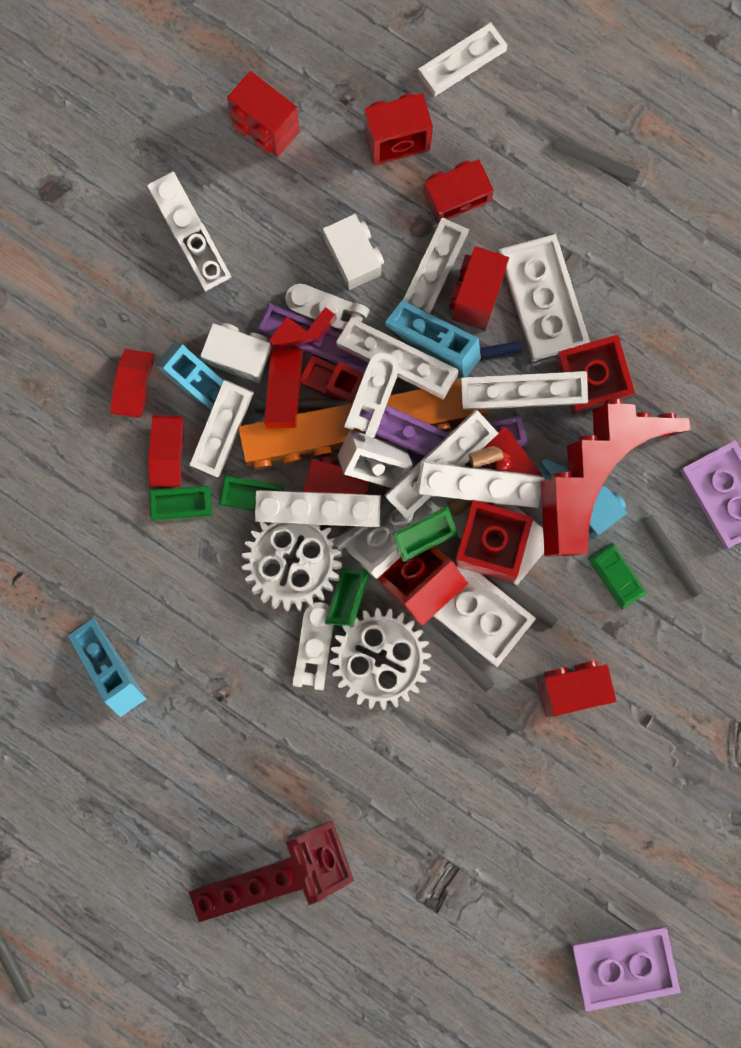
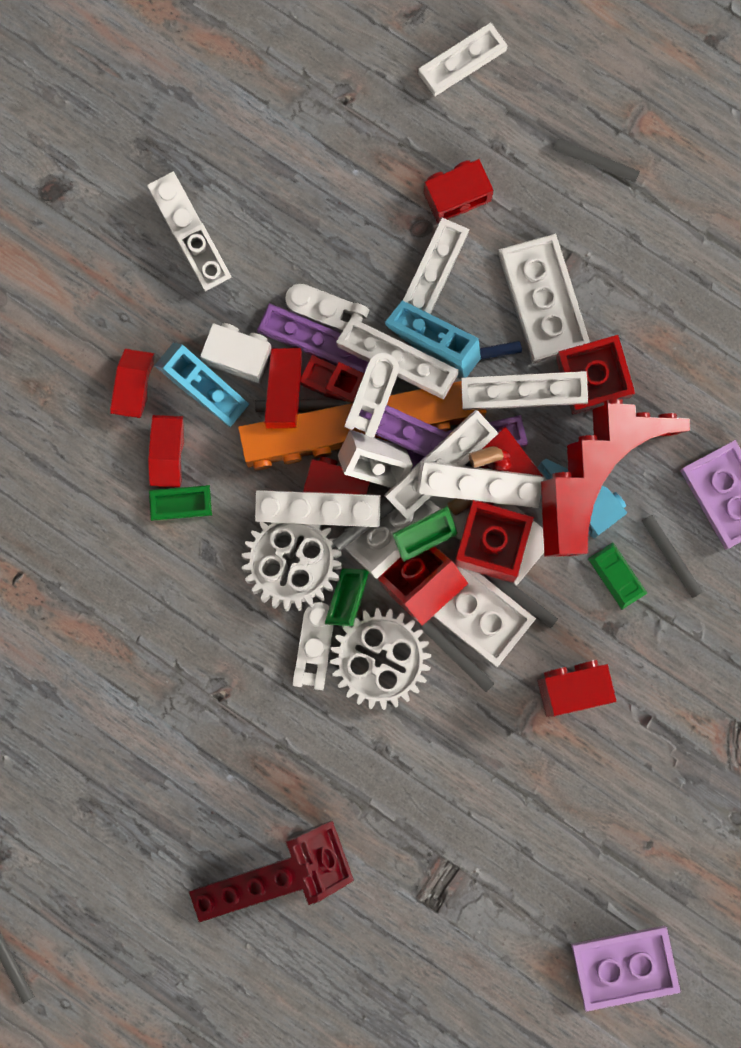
(106, 668): medium azure slope -> none
(221, 428): white plate -> none
(241, 492): green tile -> none
(263, 114): red brick -> none
(292, 334): red slope -> none
(352, 251): white brick -> none
(398, 128): red brick -> none
(481, 282): red brick -> none

